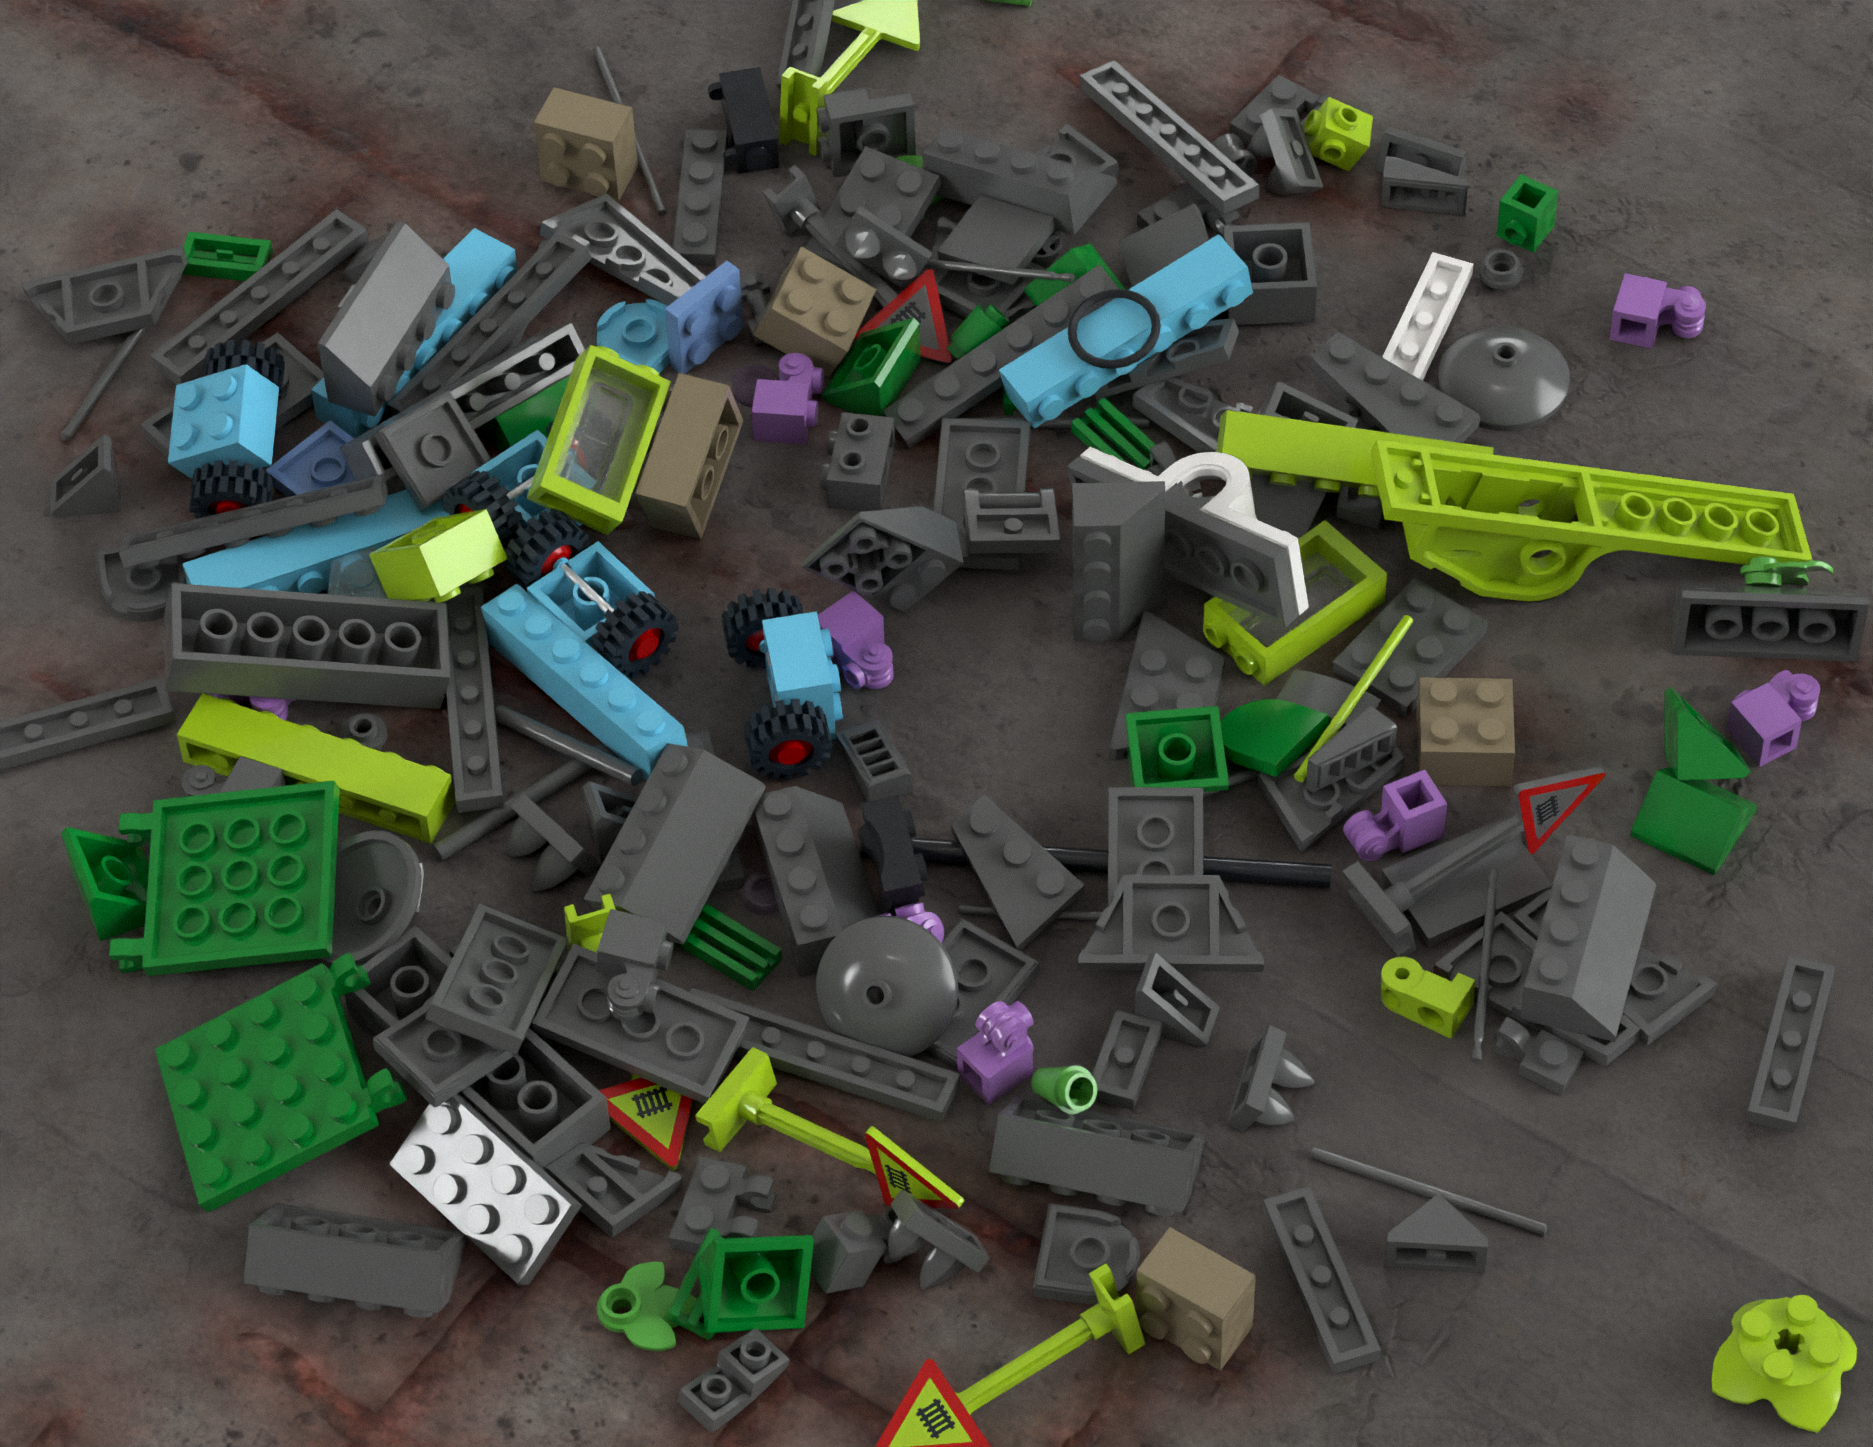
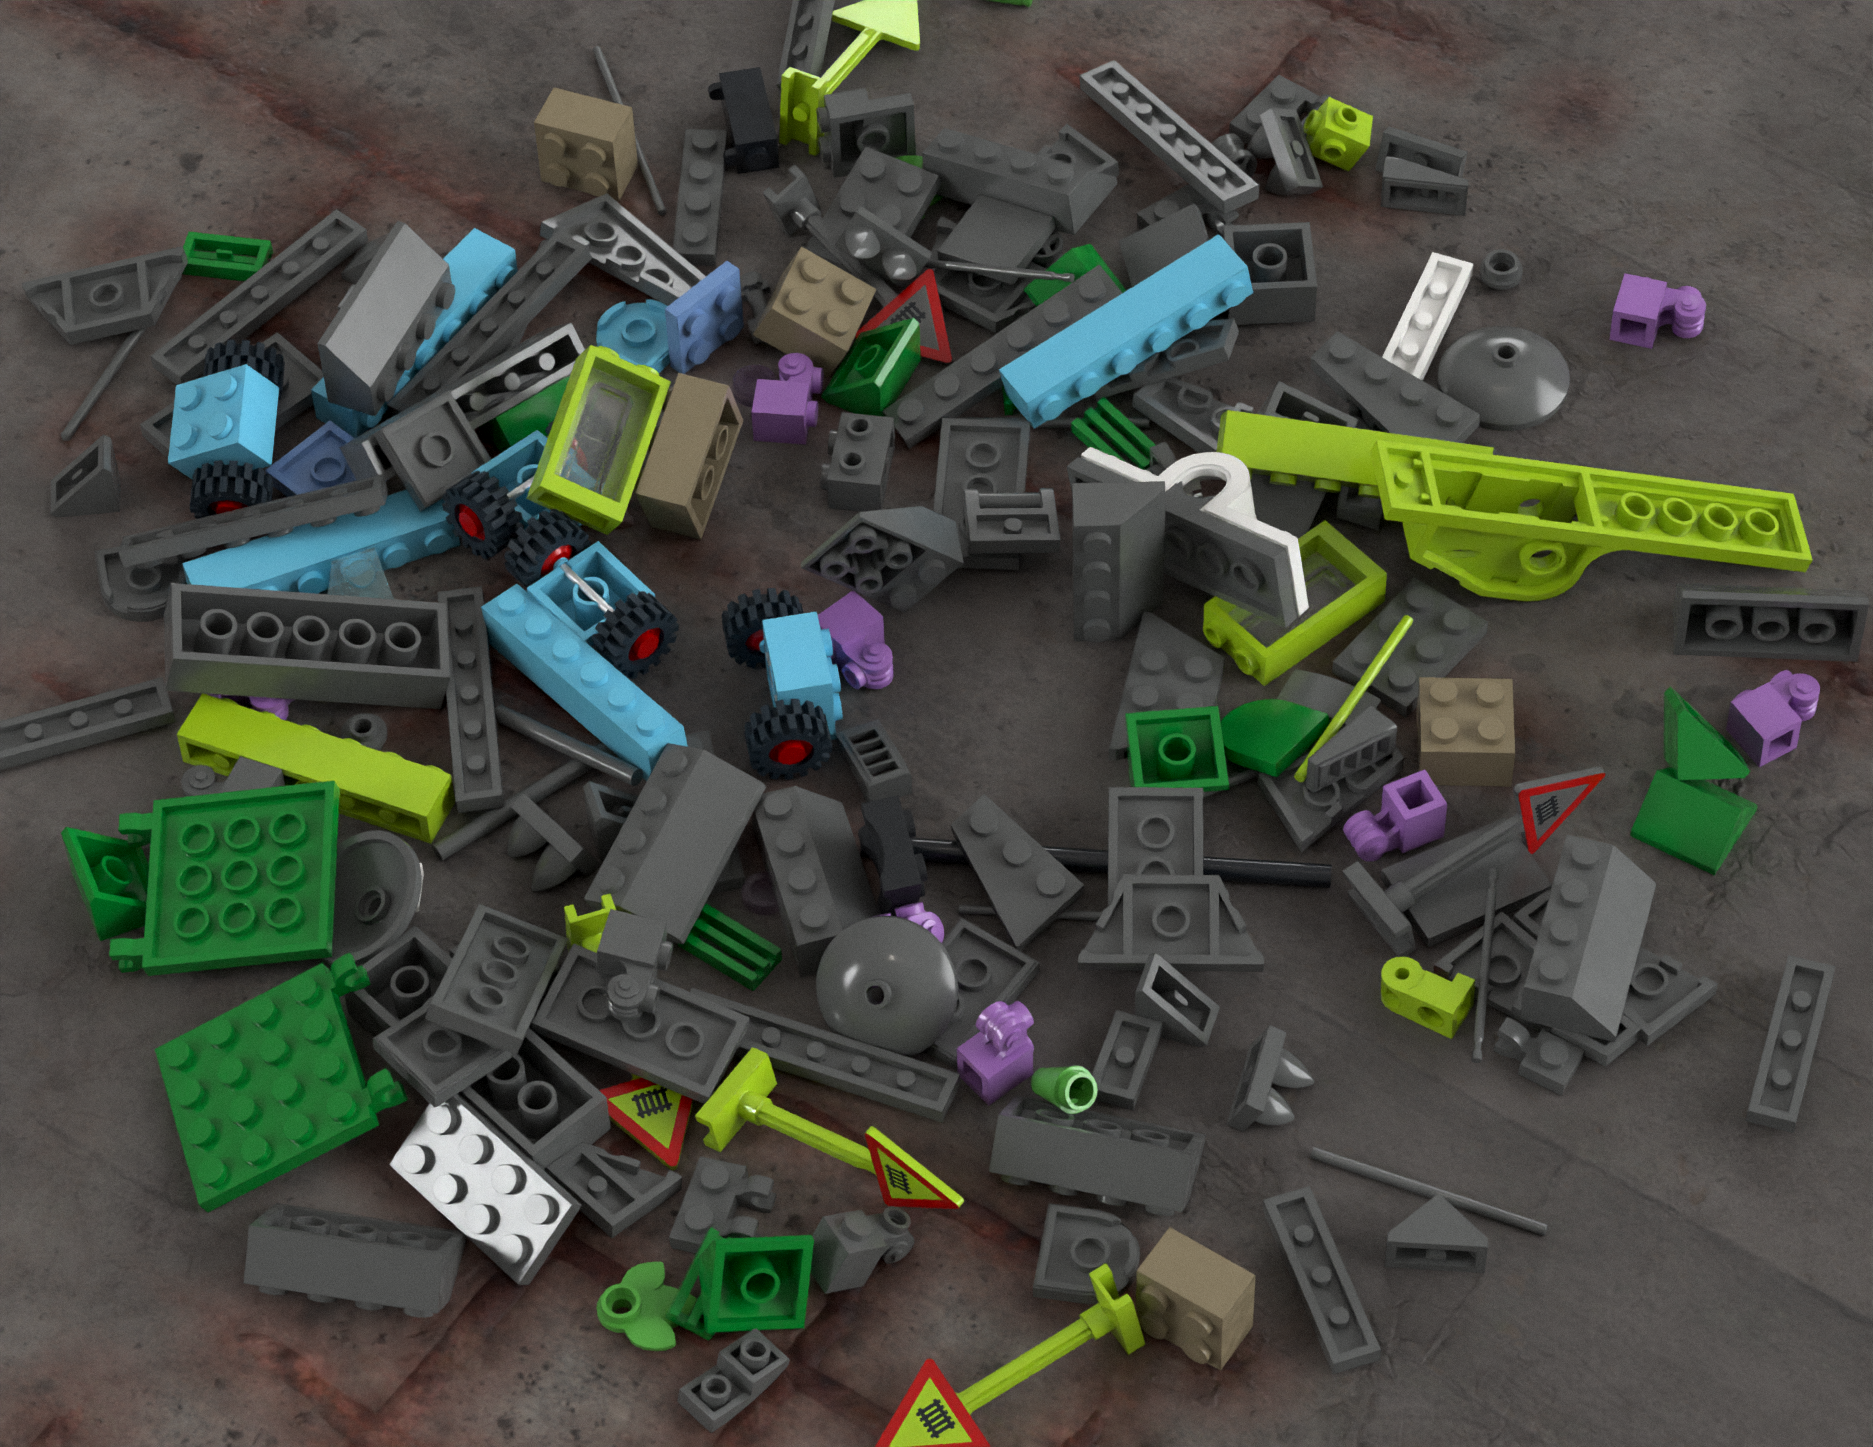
(439, 557): lime brick -> none
(951, 1244): dark grey tile -> none
(977, 329): green brick -> none
(1108, 294): black tyre -> none
(1527, 213): green brick -> none
(1771, 573): bright green plate -> none
(1798, 1385): lime brick -> none

